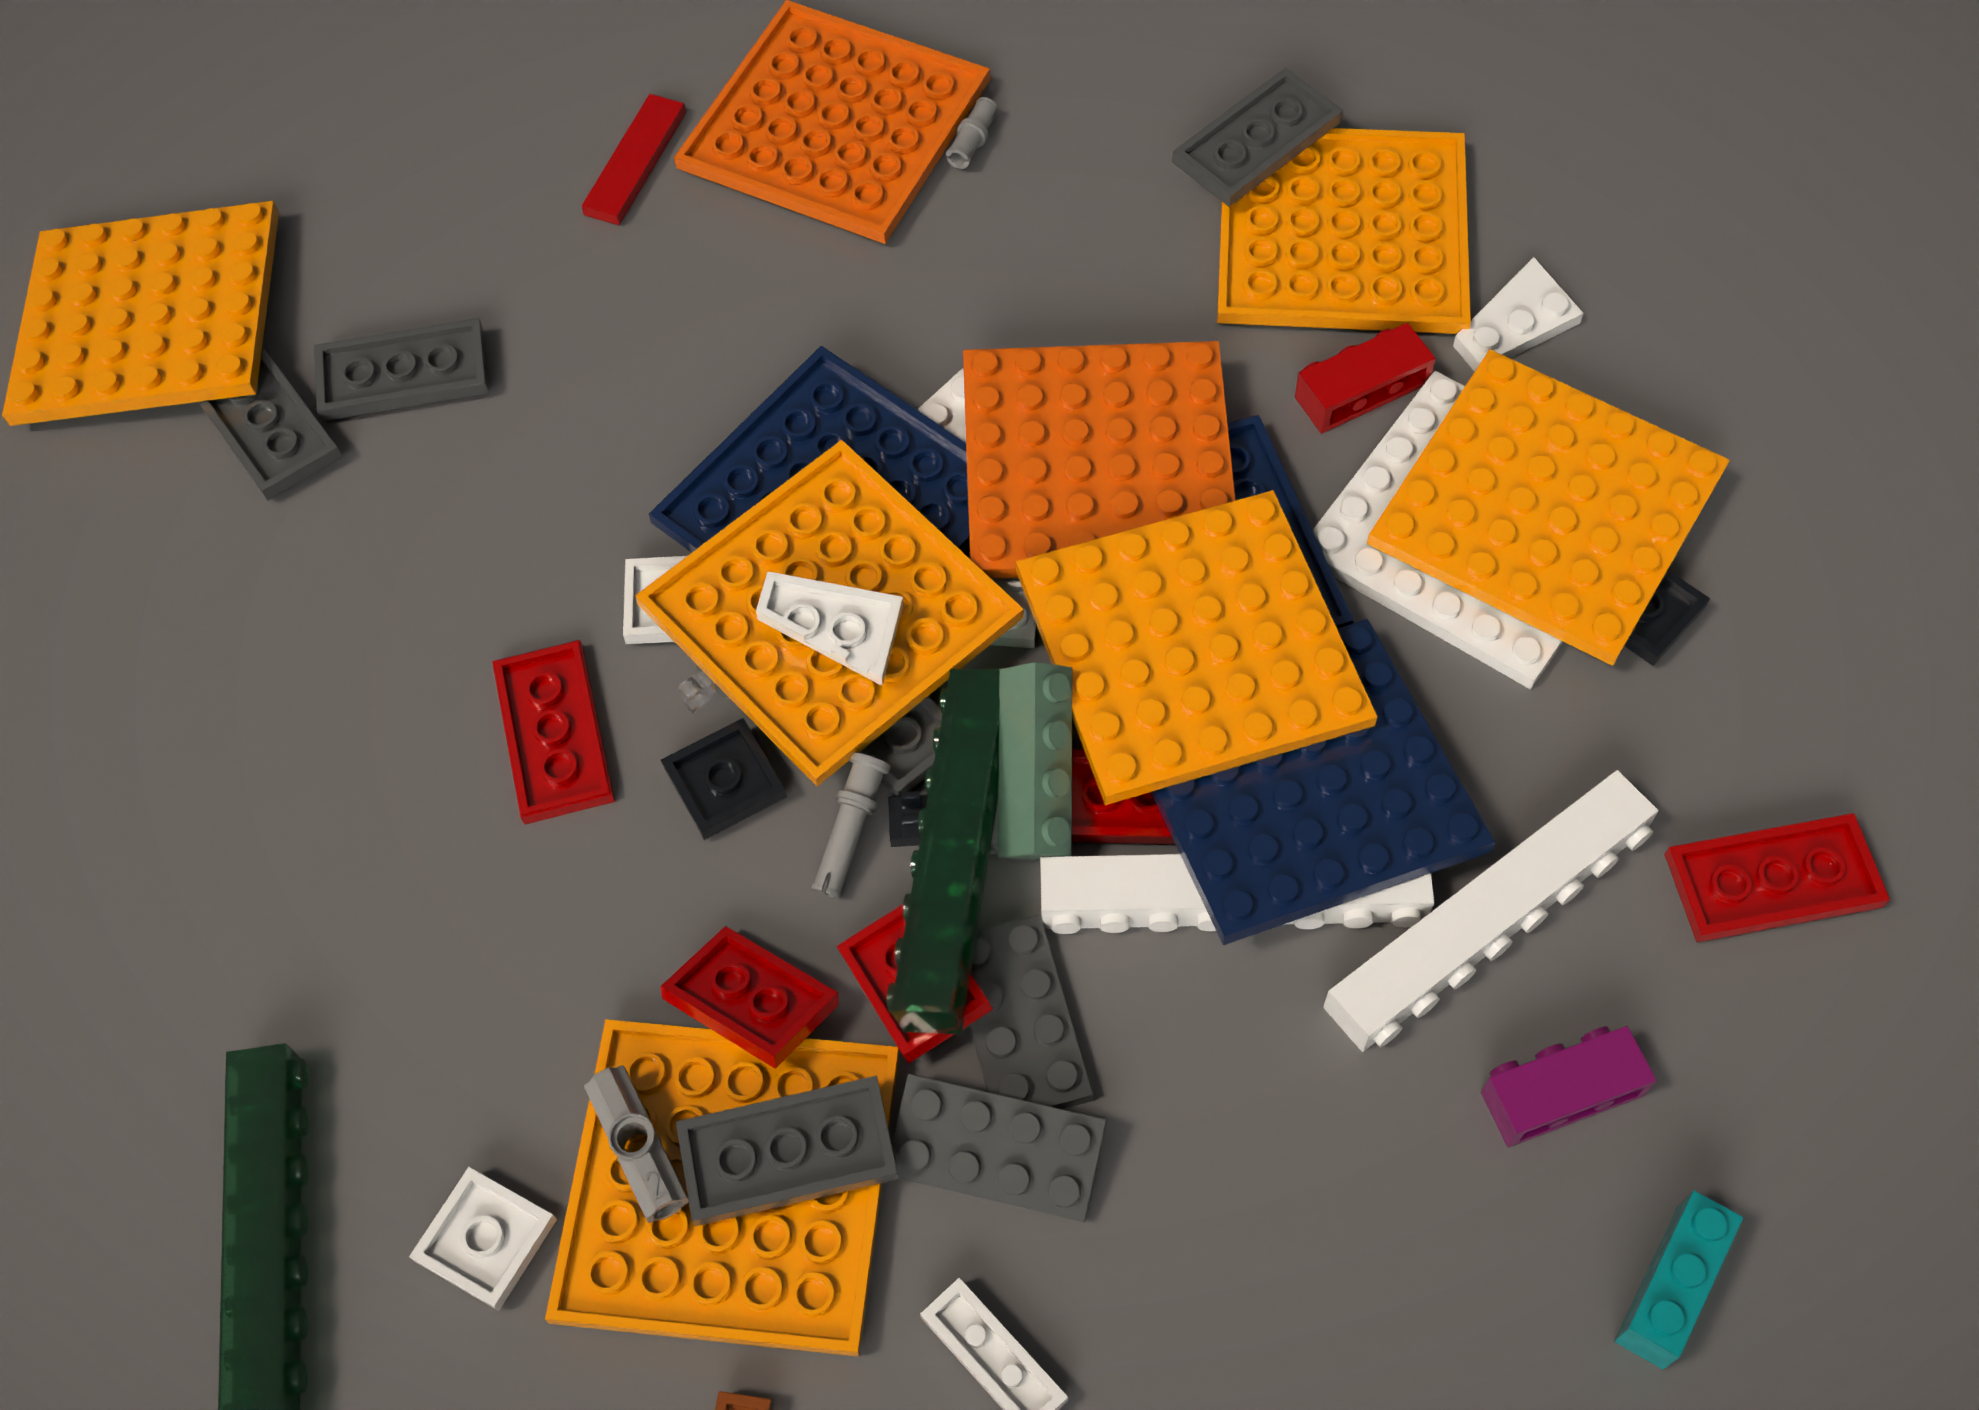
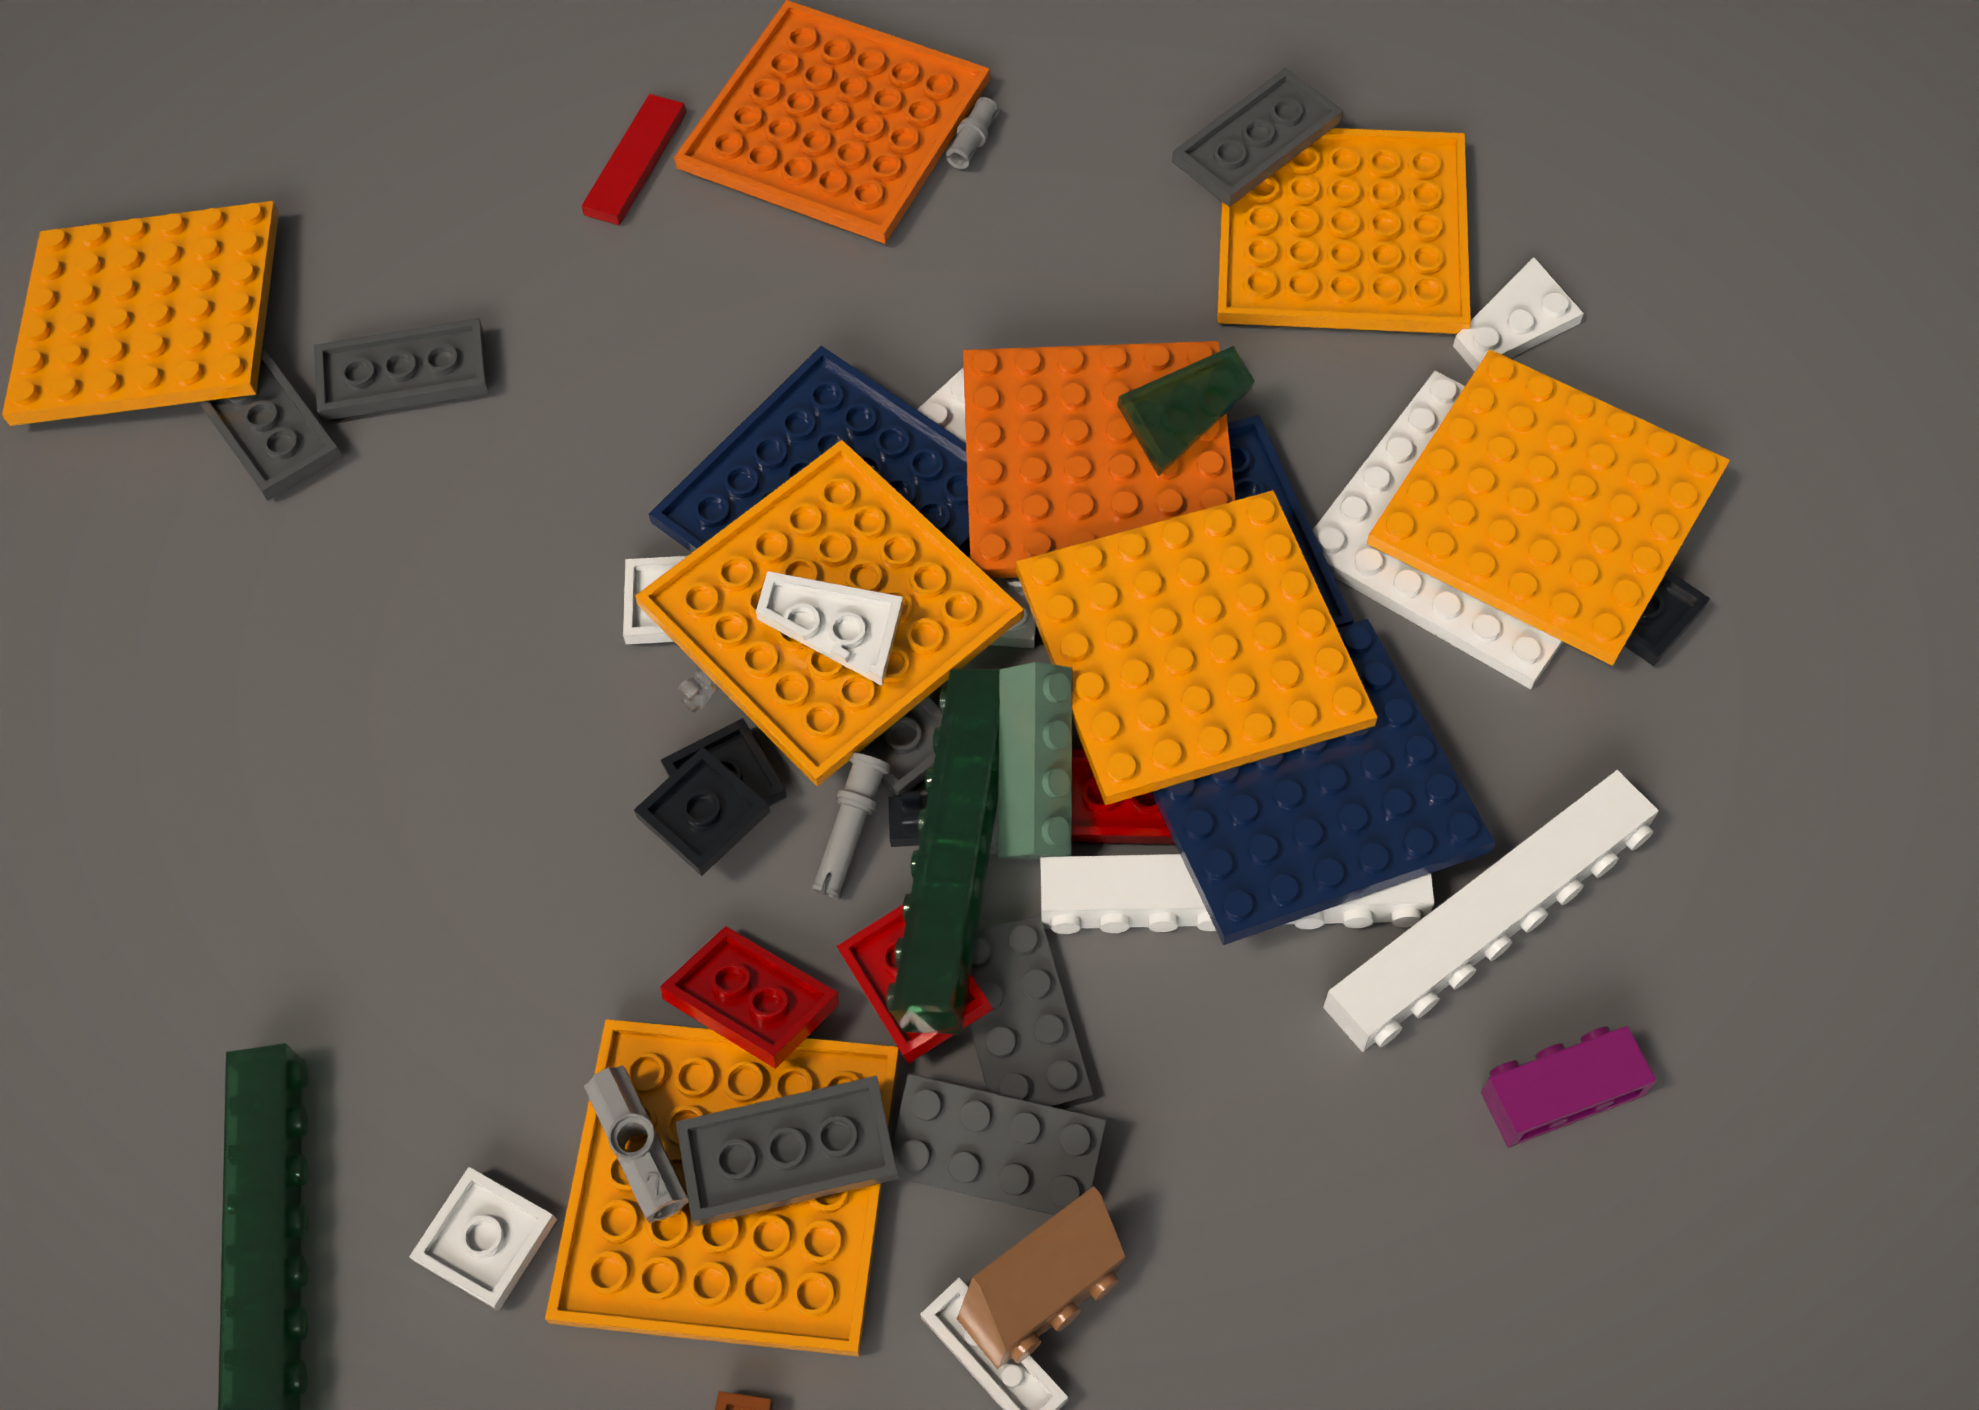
(552, 732): red tile -> none
(702, 811): none -> black plate
(1043, 1280): none -> medium nougat slope
(1184, 405): none -> clear green wing
(1364, 377): red brick -> none
(1678, 1280): teal brick -> none
(1776, 877): red plate -> none

